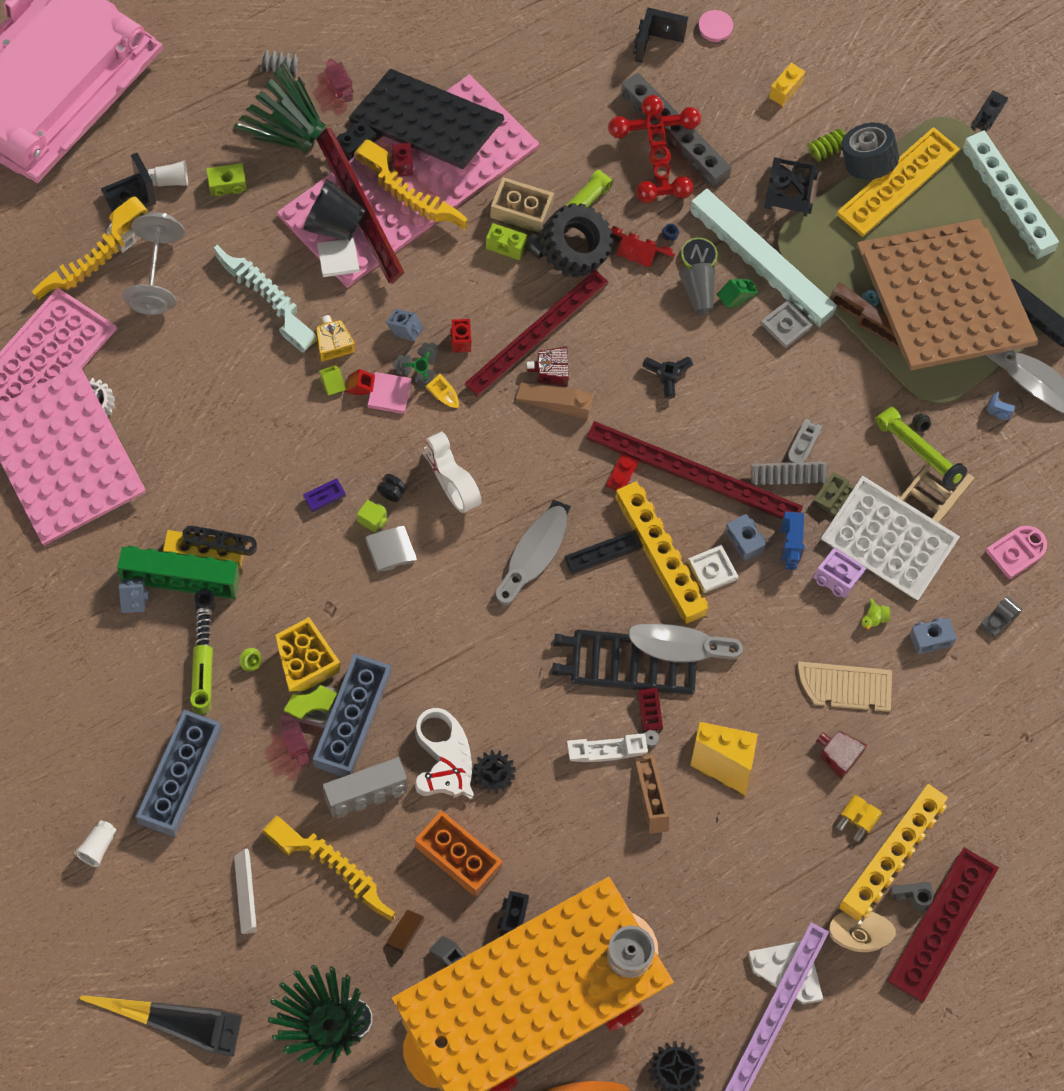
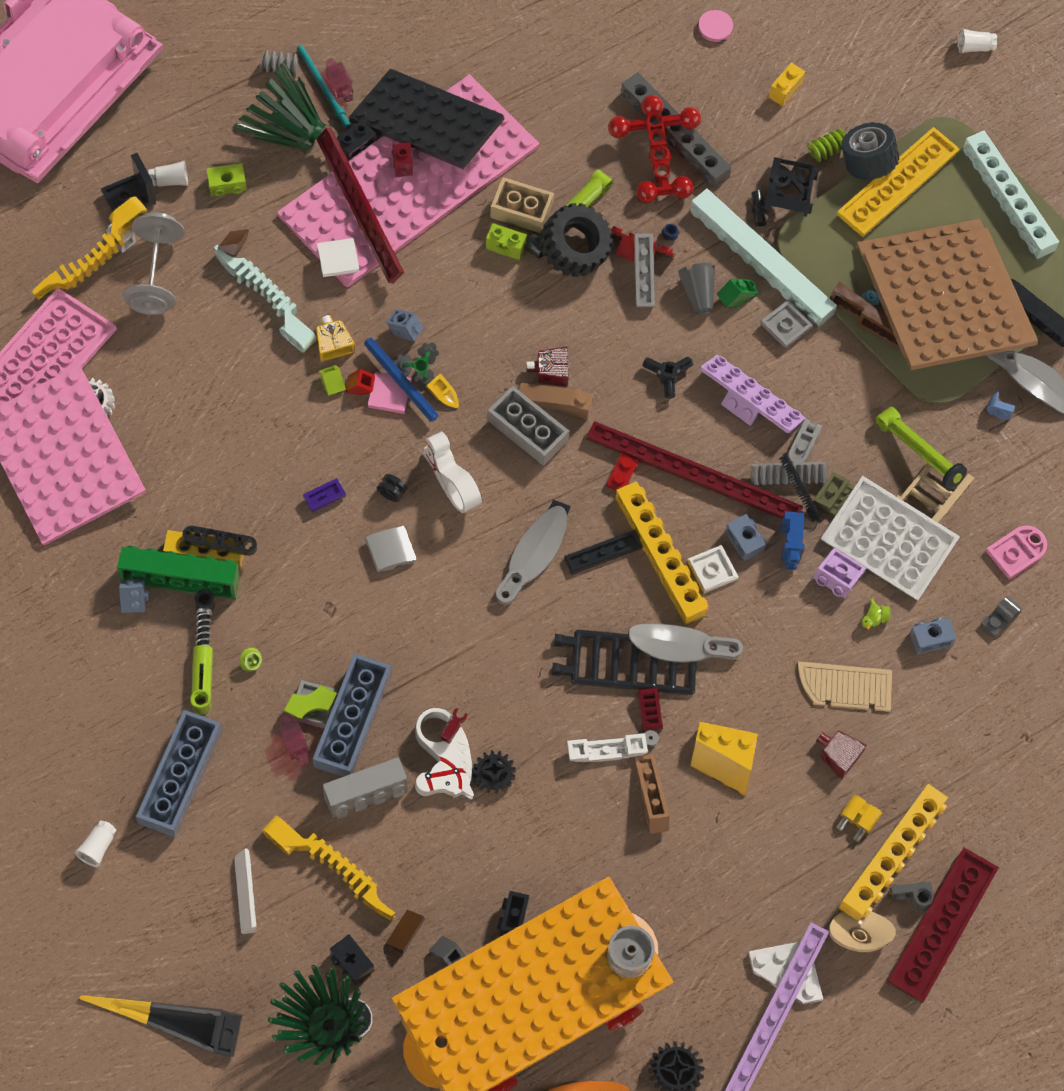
(234, 241): none -> reddish brown slope
(305, 656): yellow wedge -> none
(334, 213): black cone -> none
(338, 111): none -> teal bar
(350, 949): none -> black brick
(372, 516): lime brick -> none
(378, 160): yellow piece -> none
(401, 379): none -> blue axle
(452, 727): none -> dark red bar
(458, 853): orange brick -> none
(461, 335): red head -> none
(528, 425): none -> light grey brick
(536, 333): dark red plate -> none
(644, 271): none -> light grey gear
(659, 24): black bracket -> none
(698, 251): black tile -> none
(748, 398): none -> lavender bracket
(758, 208): none -> black pin
(798, 481): none -> black piece
(921, 422): pearl dark grey plate -> none
(976, 41): none -> white plant
(990, 110): black hinge -> none

